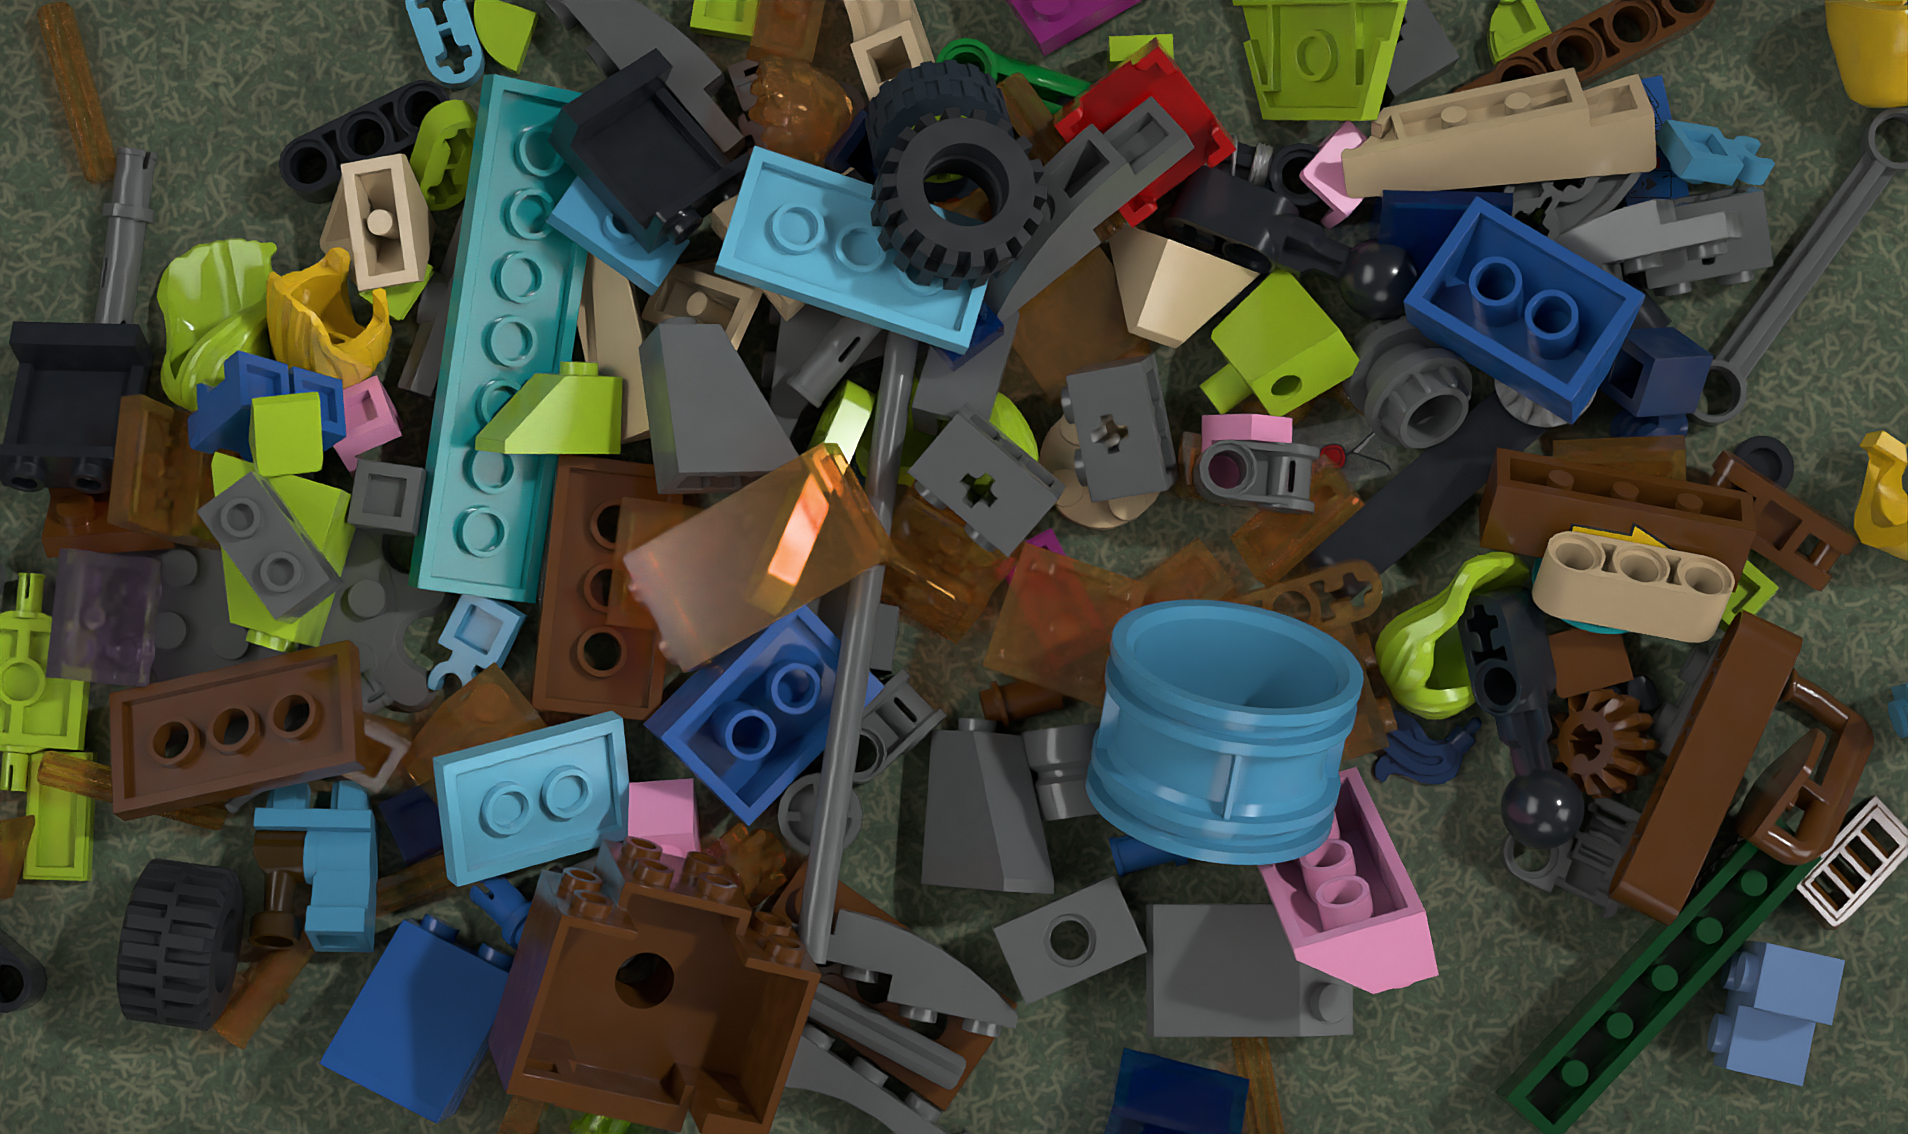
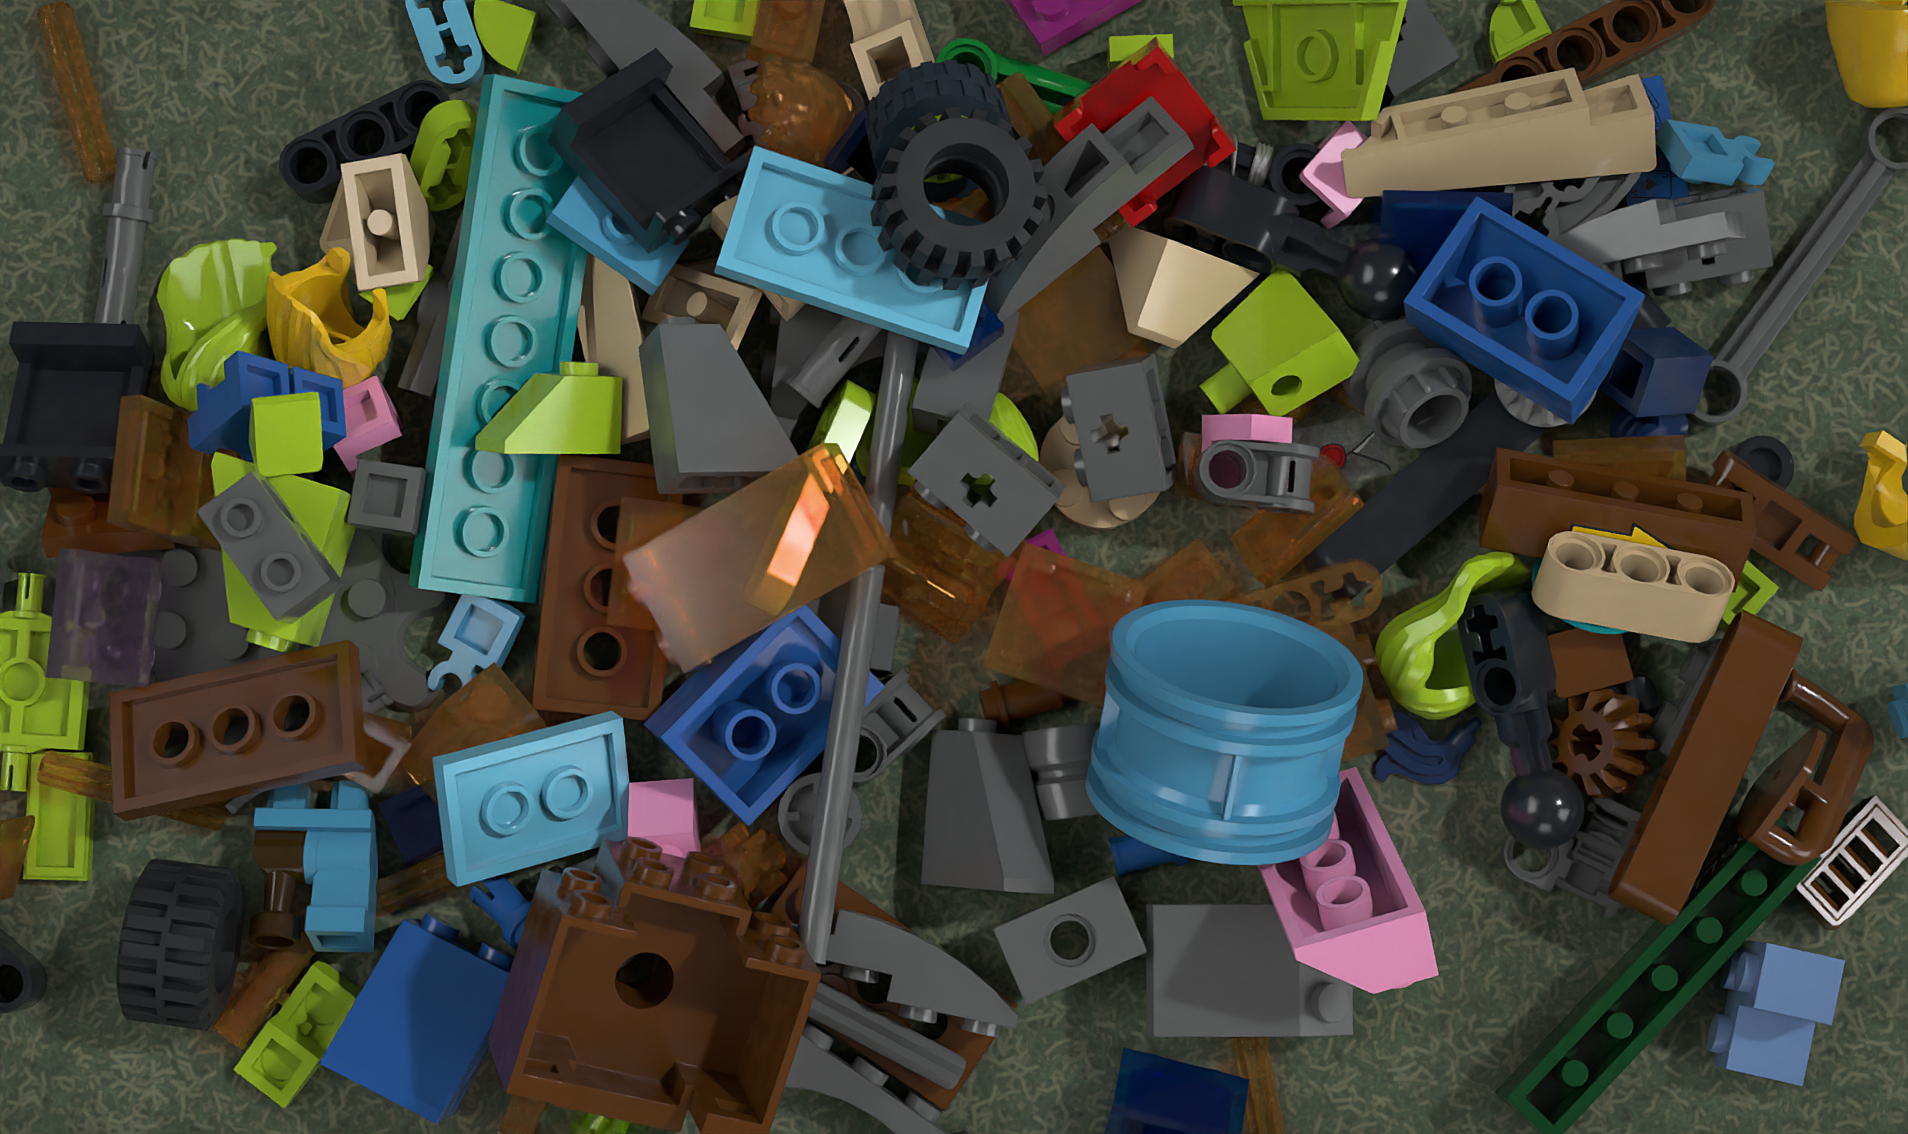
(299, 1034): none -> lime slope

